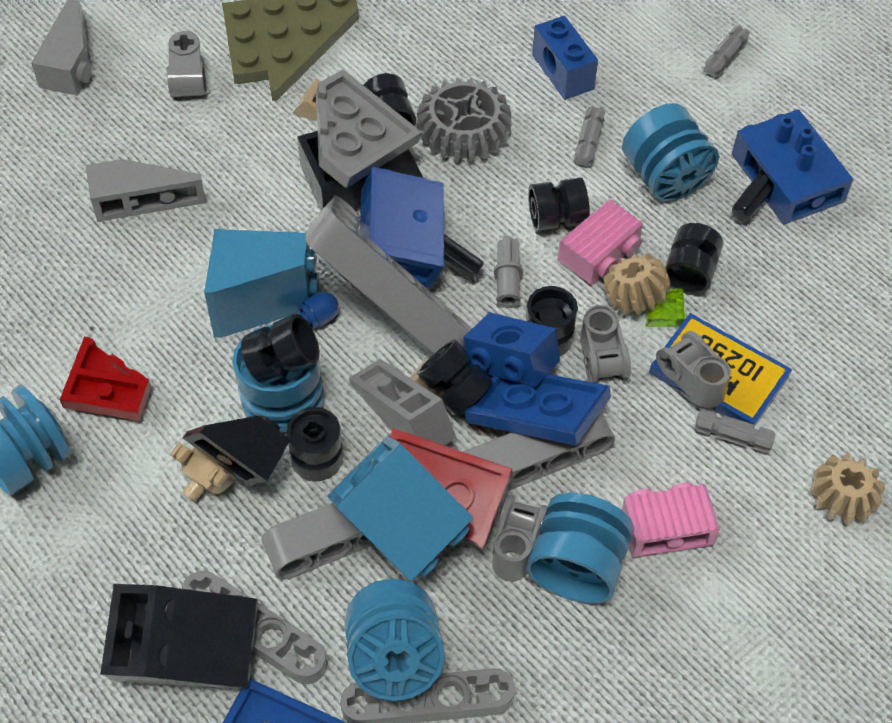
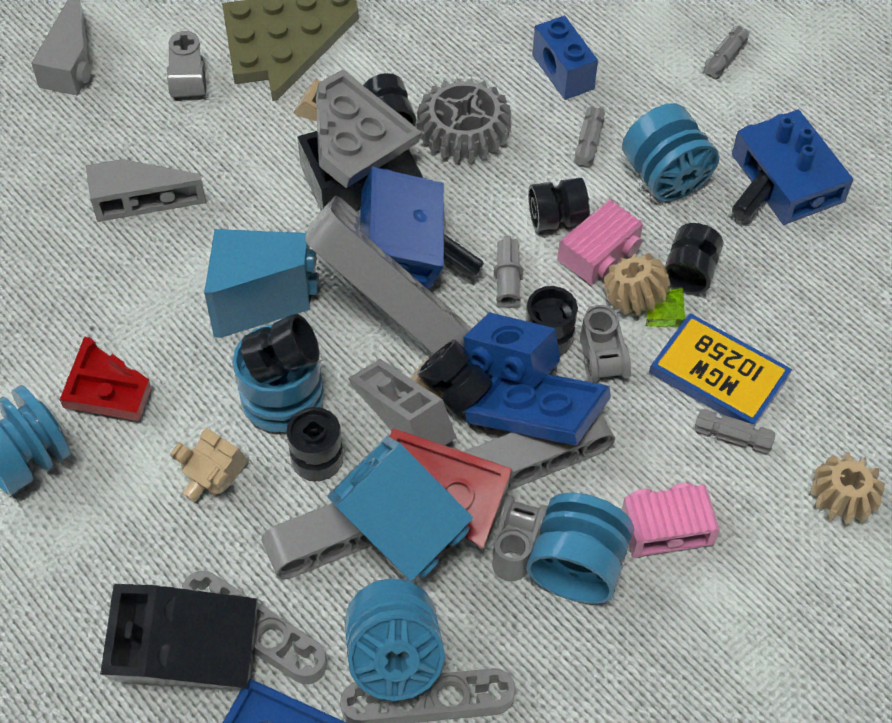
(242, 446): black slope -> none
(319, 309): blue cylinder -> none
(692, 365): light grey piece -> none

